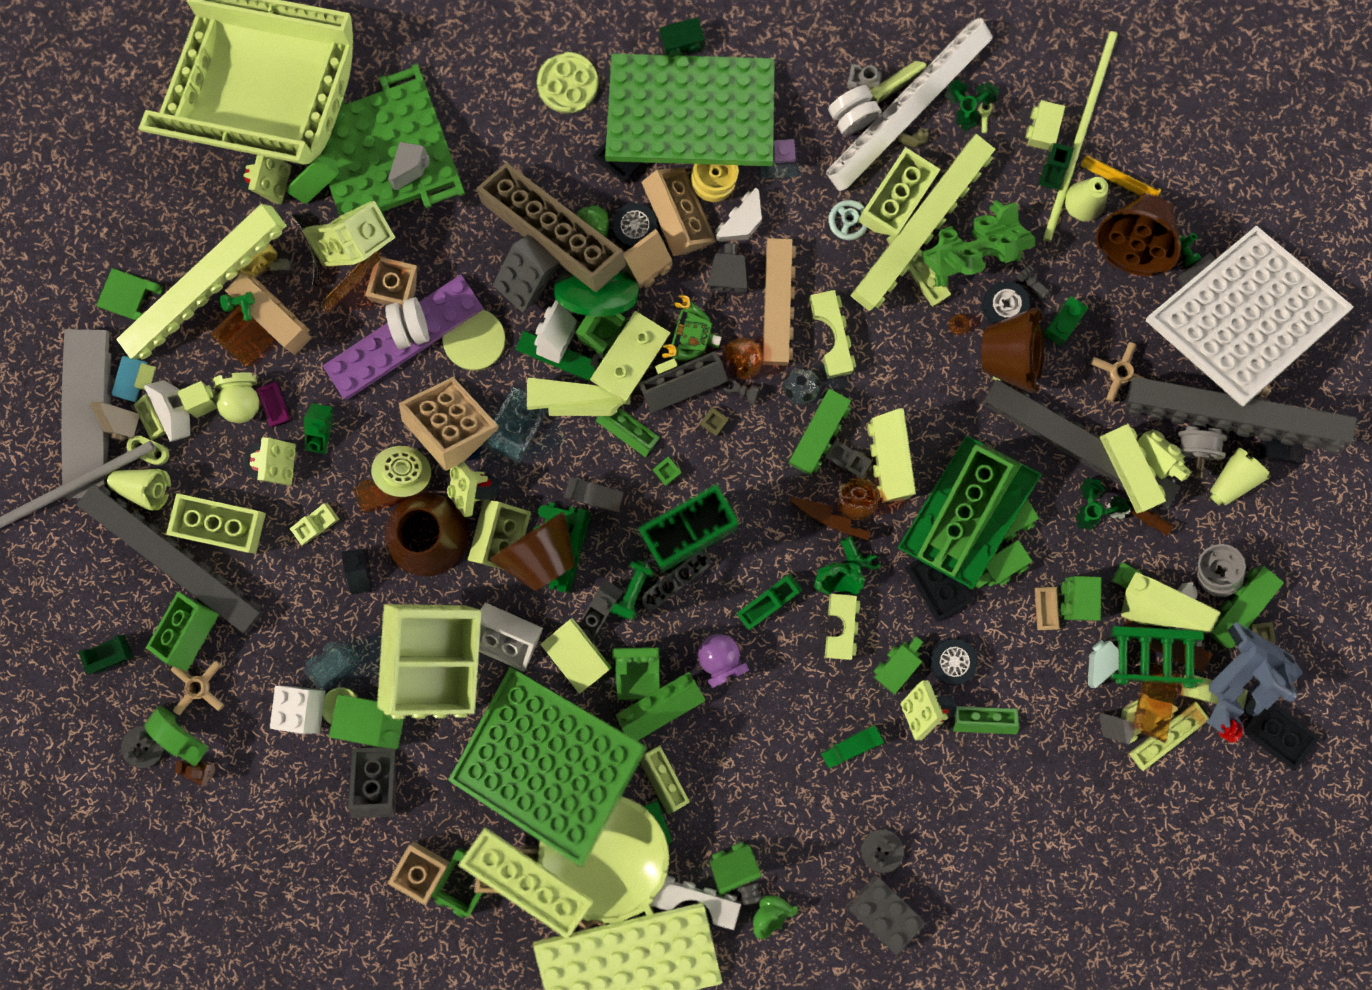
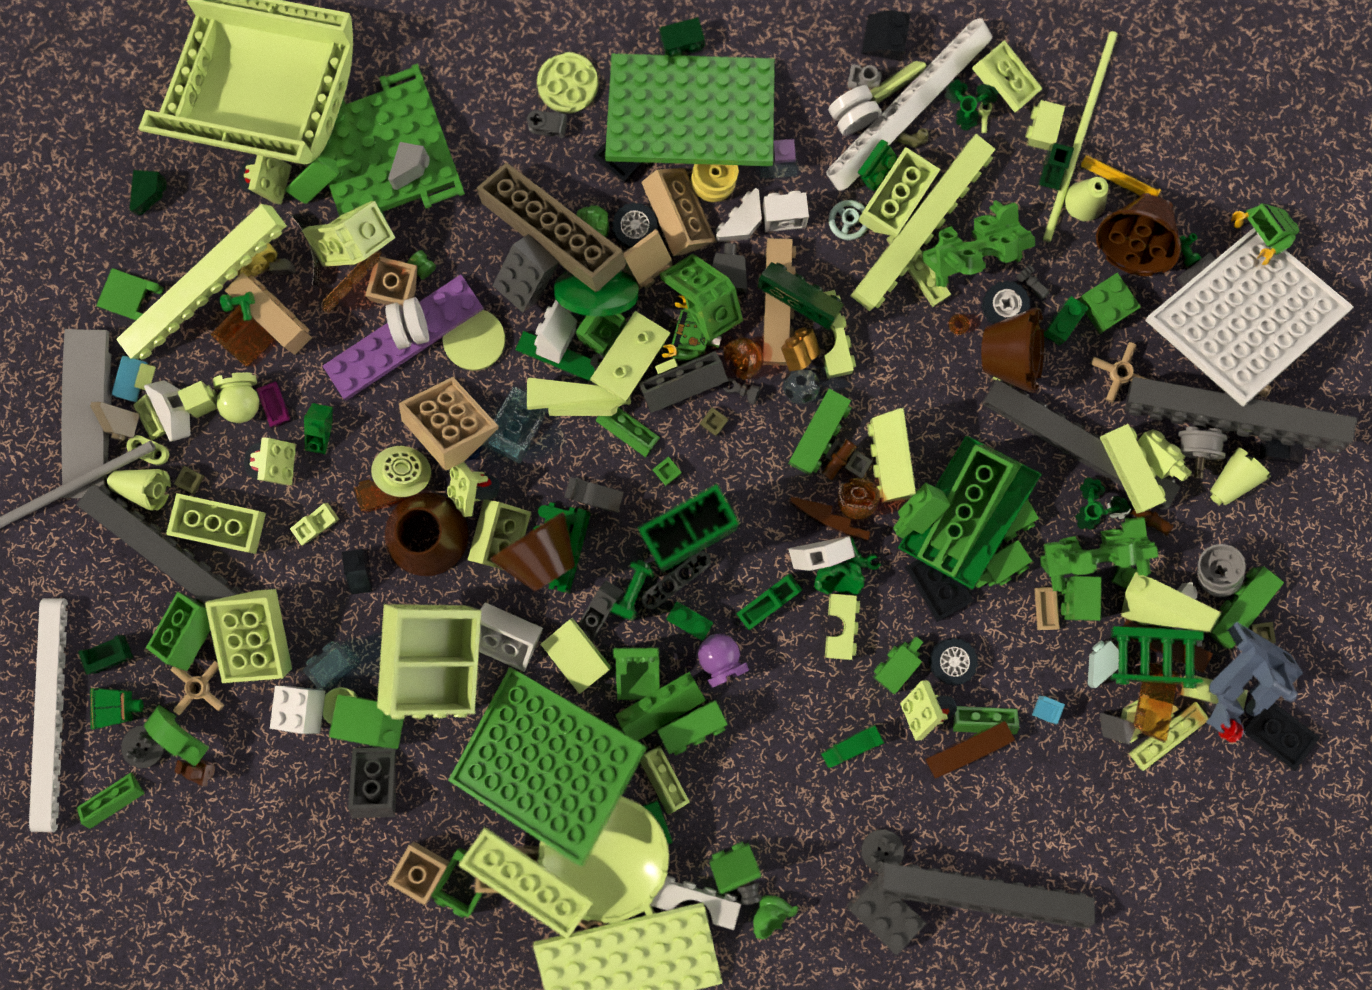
(47, 715): none -> white beam
(111, 801): none -> bright green slope
(112, 707): none -> green torso
(146, 190): none -> dark green slope
(189, 480): none -> olive plate
(249, 636): none -> yellowish green slope
(424, 266): none -> bright green wheel
(550, 123): none -> dark grey piece
(689, 621): none -> green brick
(692, 727): none -> bright green brick
(707, 293): none -> bright green bracket
(785, 211): none -> white brick
(800, 295): none -> dark green slope
(800, 349): none -> pearl gold brick
(821, 554): none -> white slope
(839, 459): none -> reddish brown pin
(877, 165): none -> green plate
(886, 34): none -> black slope
(921, 510): none -> bright green hinge
(969, 749): none -> reddish brown slope
(986, 895): none -> dark grey brick
(1003, 63): none -> yellowish green piece
(1048, 709): none -> medium azure panel
(1109, 303): none -> bright green brick
(1118, 546): none -> bright green gear
(1272, 225): none -> bright green torso

